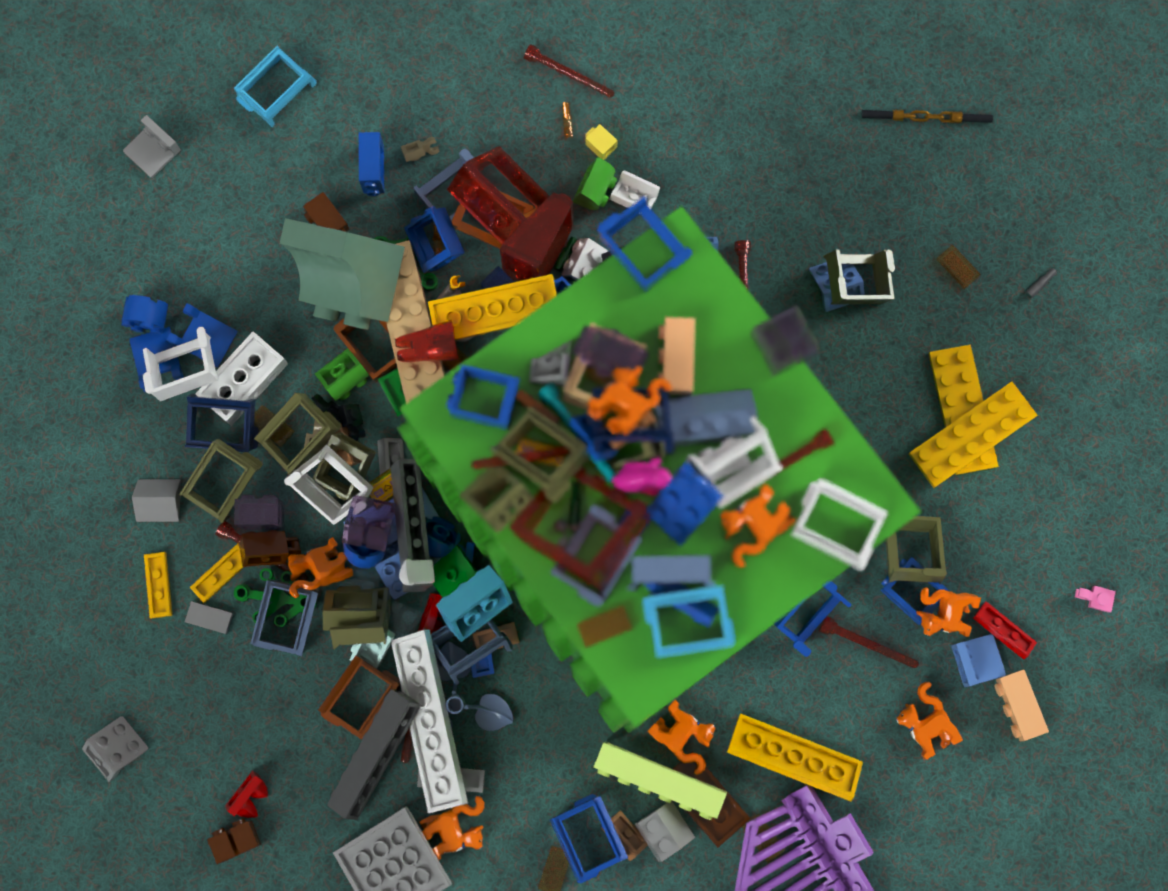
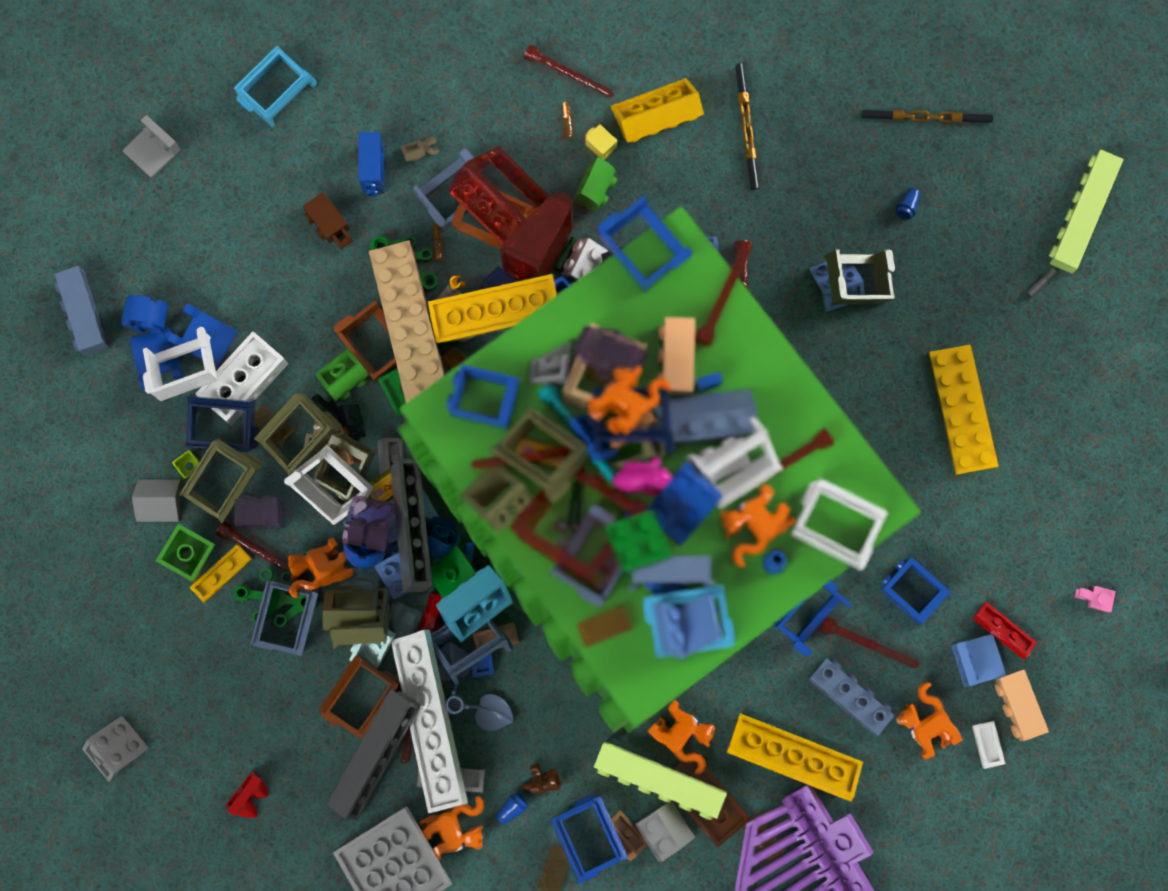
(80, 310): none -> sand blue brick
(158, 585): yellow tile -> none
(181, 461): none -> lime piece
(185, 553): none -> bright green brick
(209, 617): light grey tile -> none
(234, 841): reddish brown piece -> none
(267, 548): reddish brown brick -> none
(343, 272): sand green brick -> none
(417, 572): white tile -> none
(420, 242): blue window -> none
(428, 344): clear red piece -> none
(512, 808): none -> blue cone
(527, 401): reddish brown tile -> none
(542, 782): none -> reddish brown piece
(632, 188): white bracket -> none
(638, 542): none -> green plate
(657, 110): none -> yellow slope
(687, 627): none -> medium blue bracket
(705, 335): none -> clear red piece
(708, 382): none -> blue tile
(750, 153): none -> piece
(772, 568): none -> blue cone
(782, 341): piece -> none
(851, 697): none -> sand blue brick
(908, 204): none -> blue cone
(938, 569): olive piece -> none
(949, 612): orange animal -> none
(958, 266): clear orange tile -> none
(972, 434): yellow plate -> none
(988, 744): none -> white tile
(1086, 211): none -> yellowish green brick

